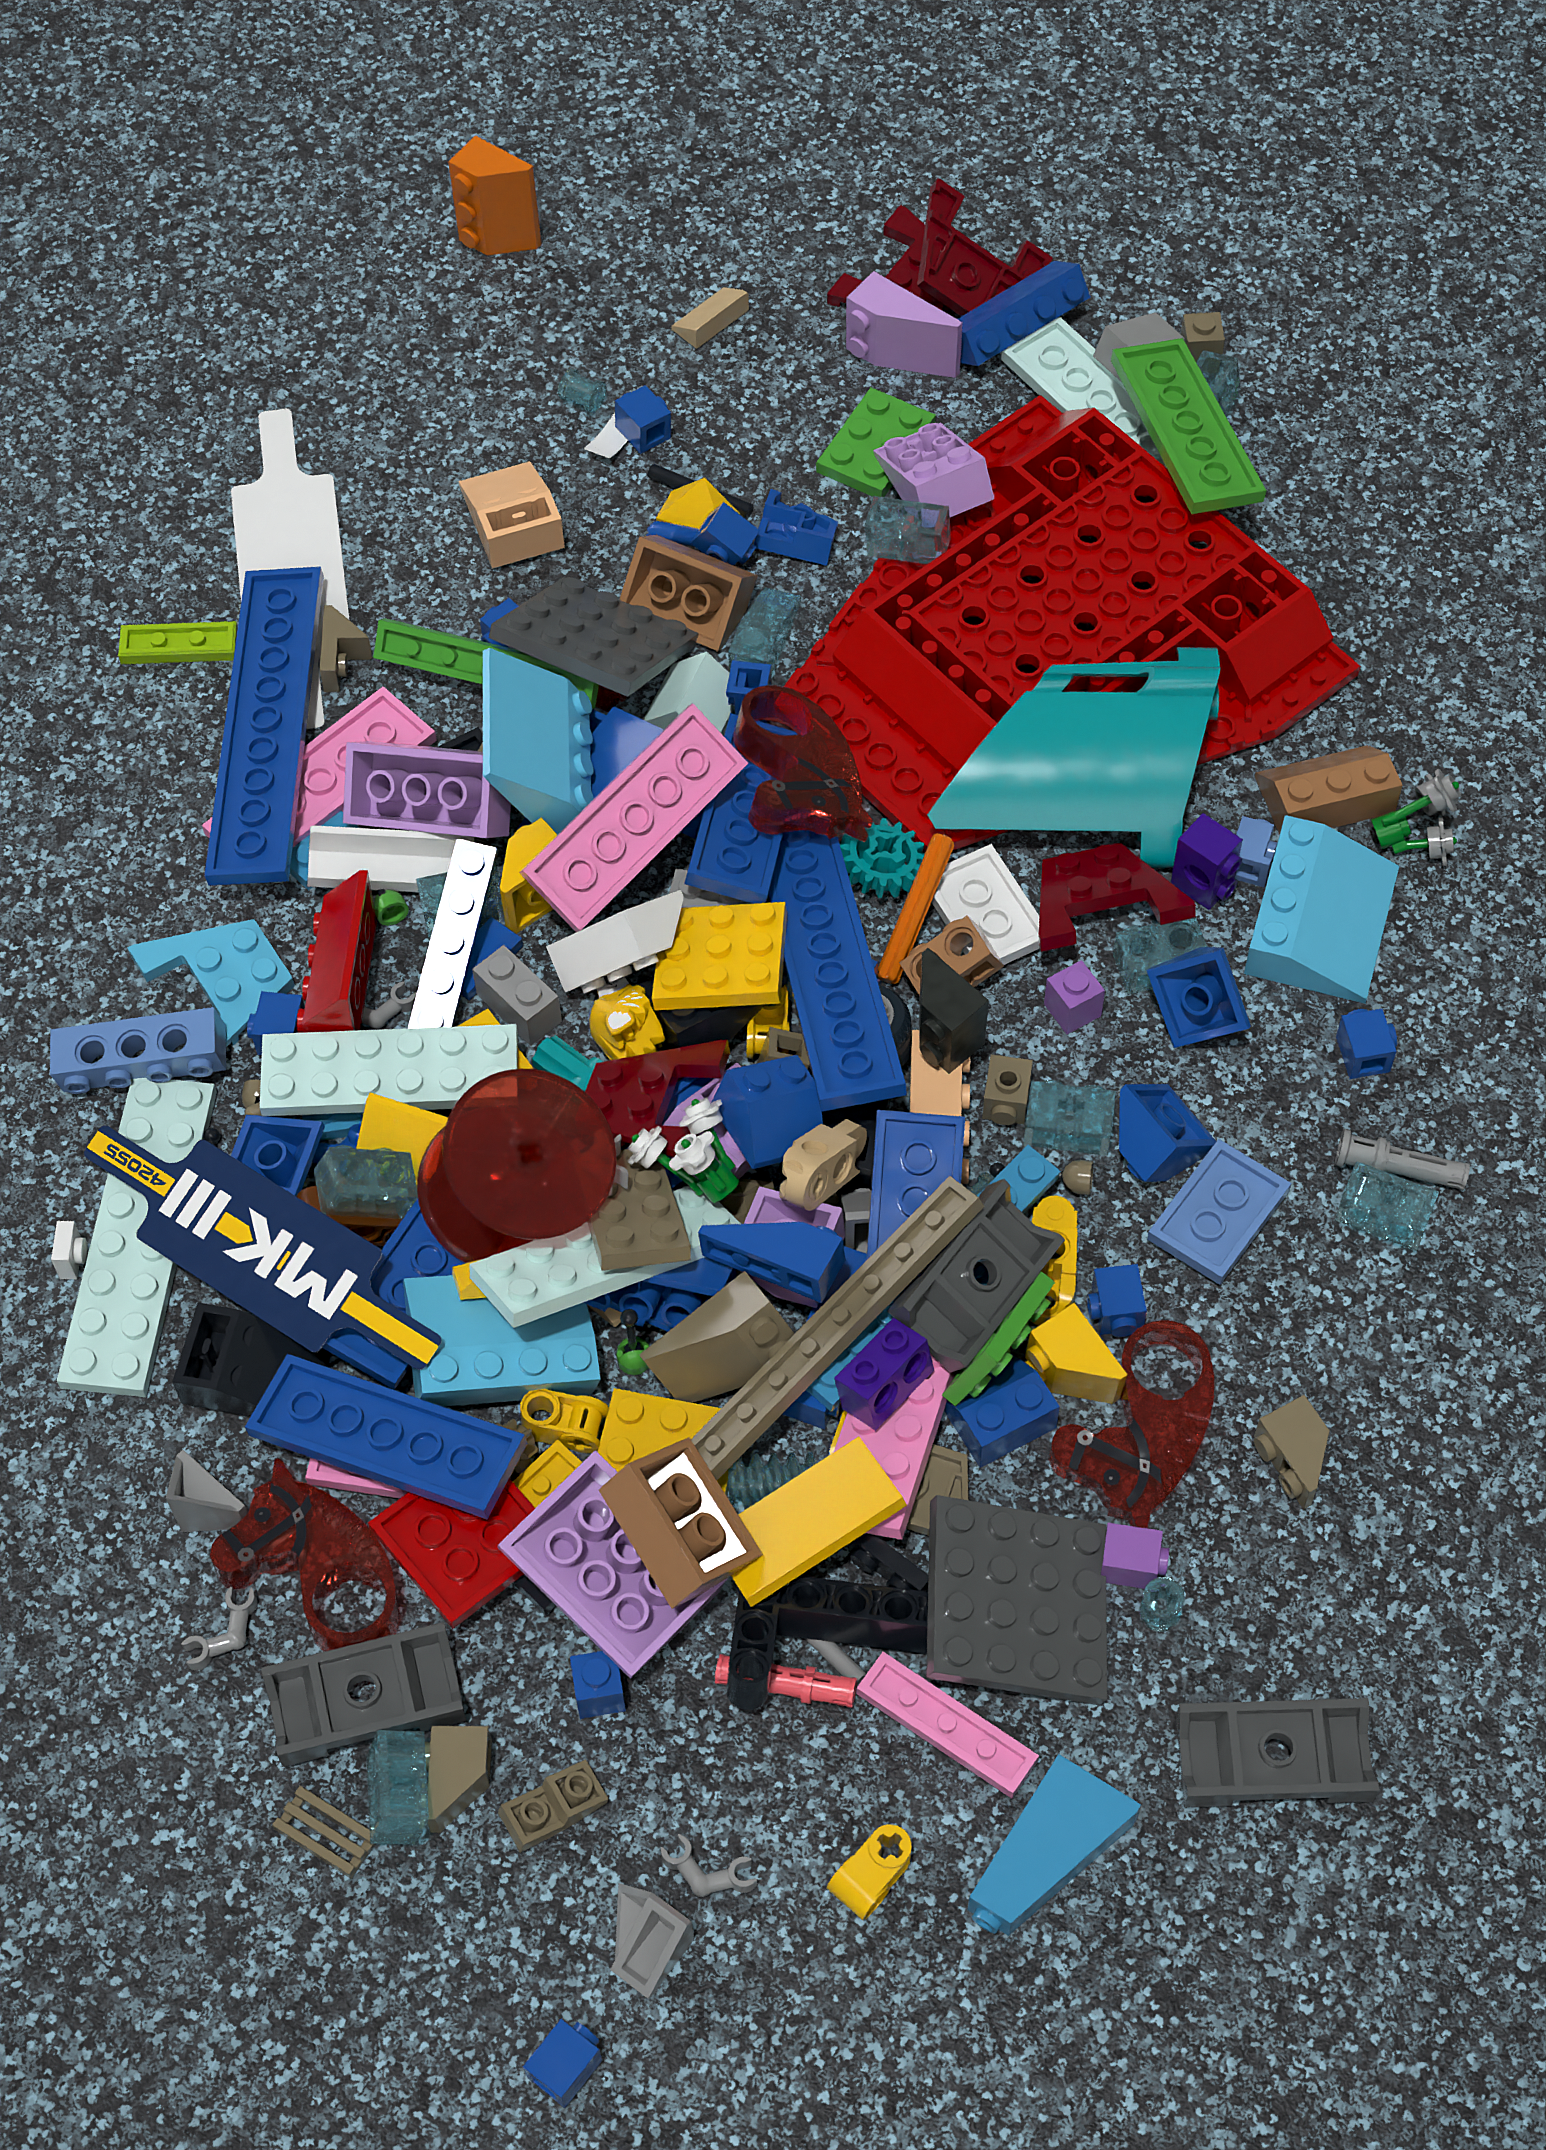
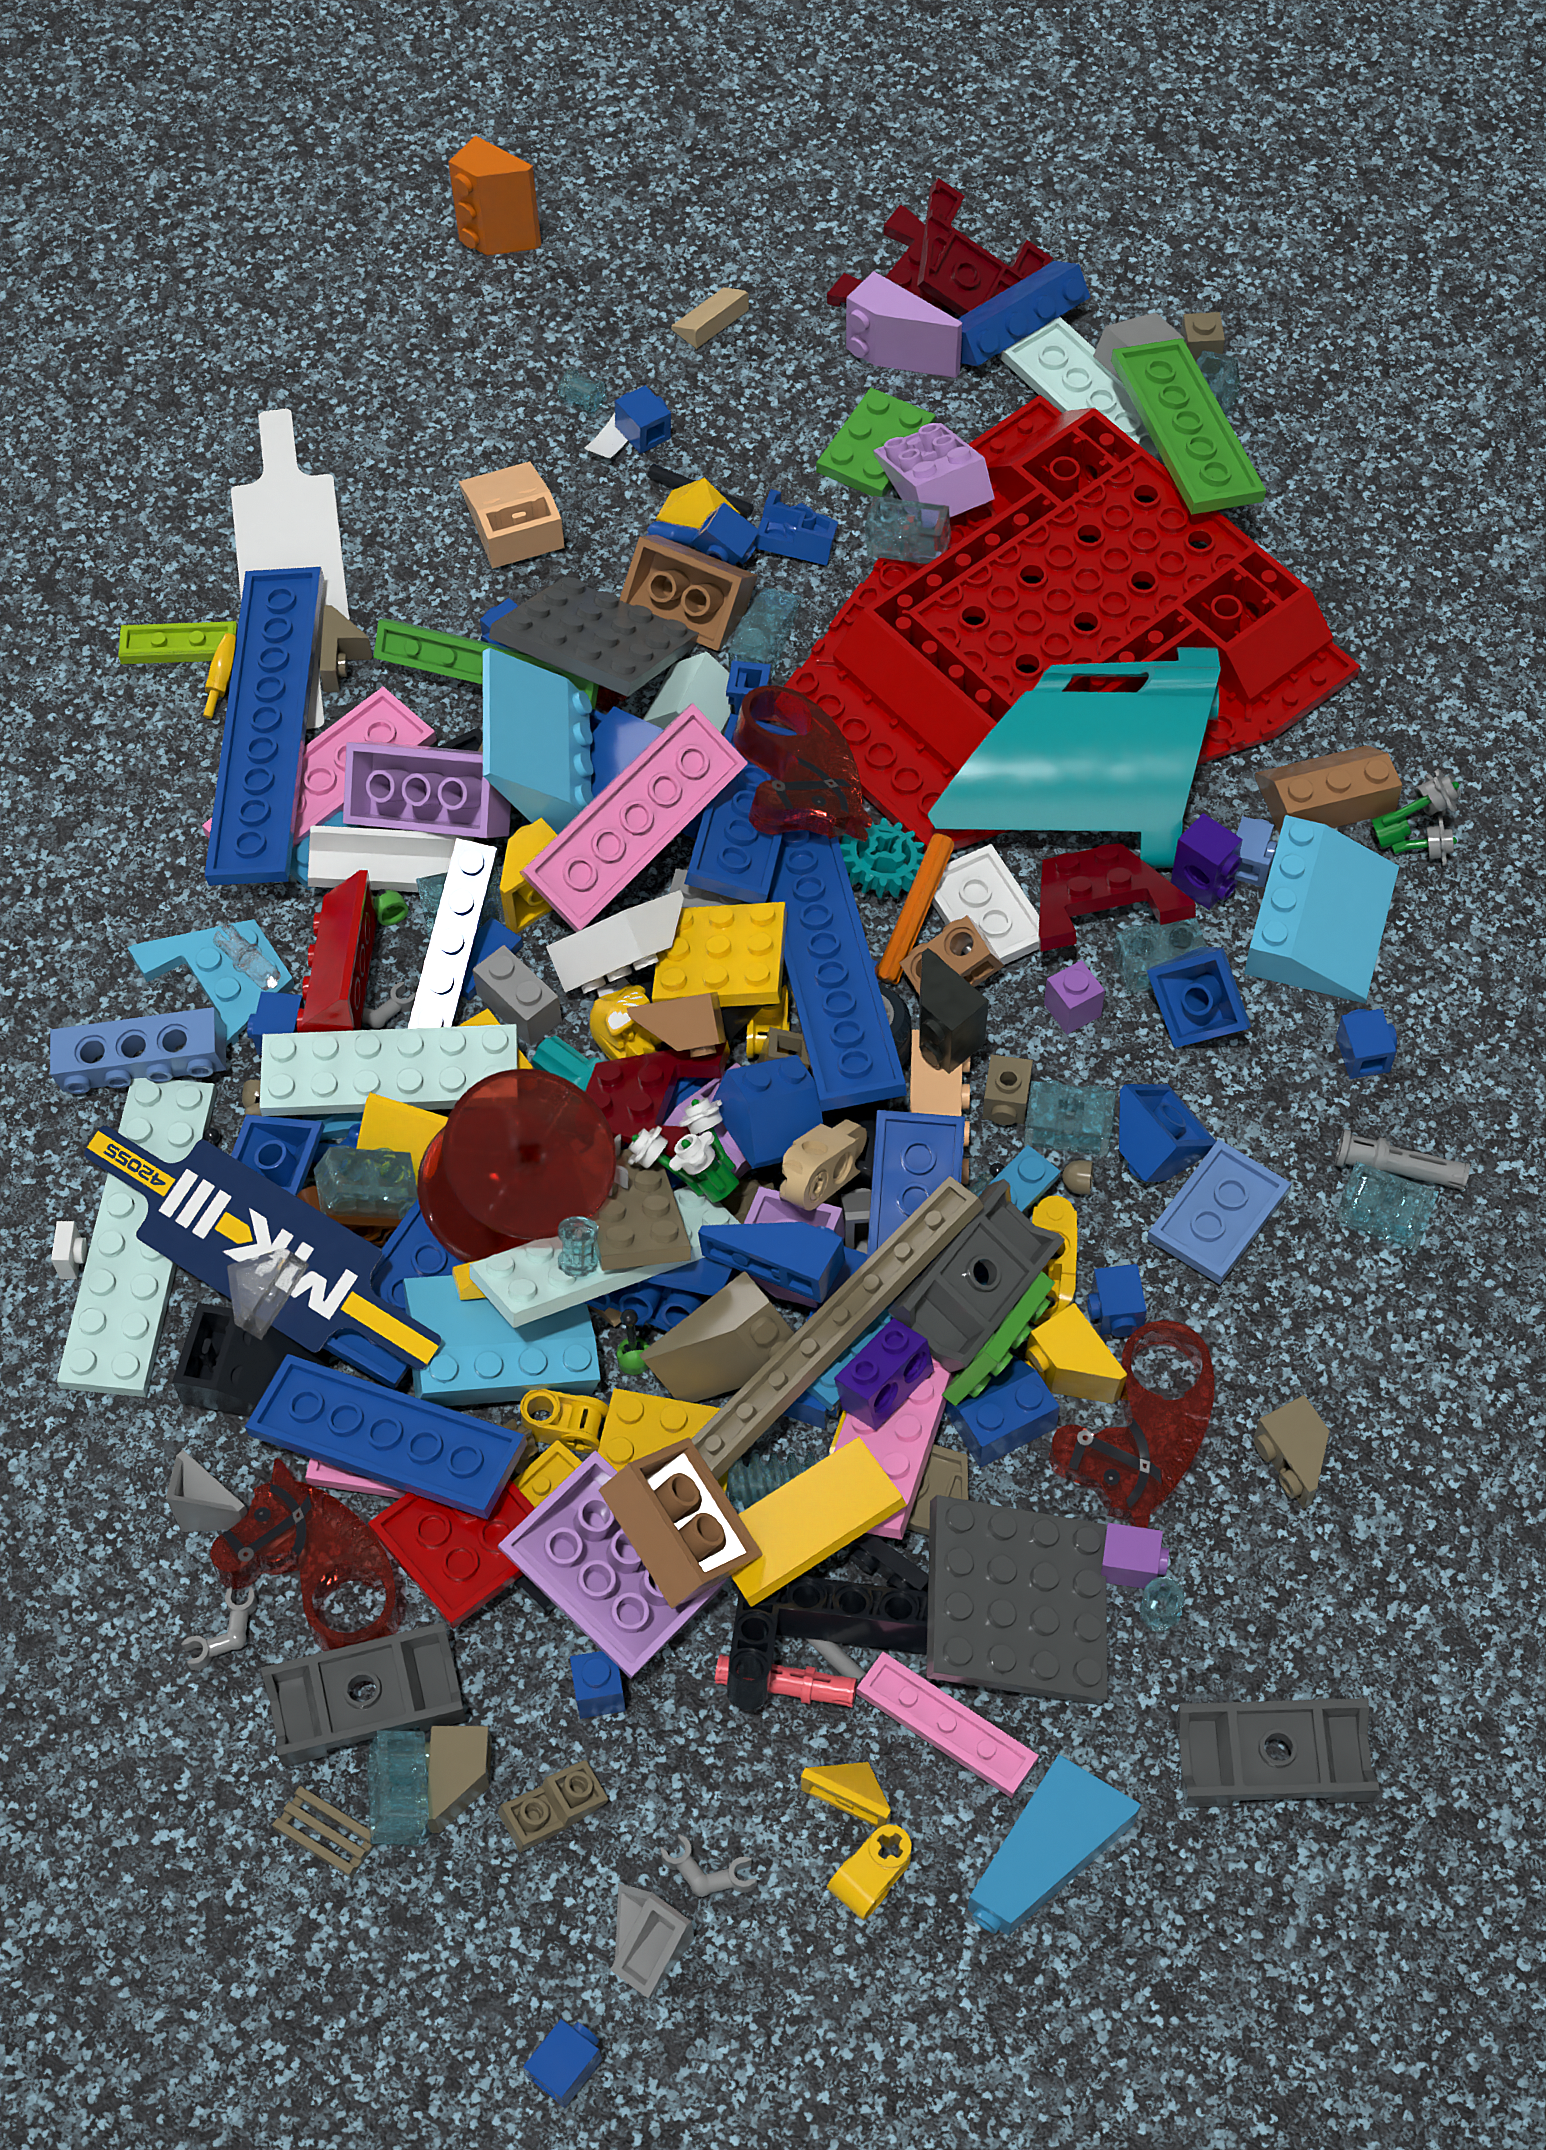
(219, 673): none -> yellow hand
(247, 958): none -> clear axle
(262, 1287): none -> clear slope
(578, 1246): none -> clear light blue bush
(684, 1022): none -> medium nougat slope
(850, 1789): none -> yellow slope

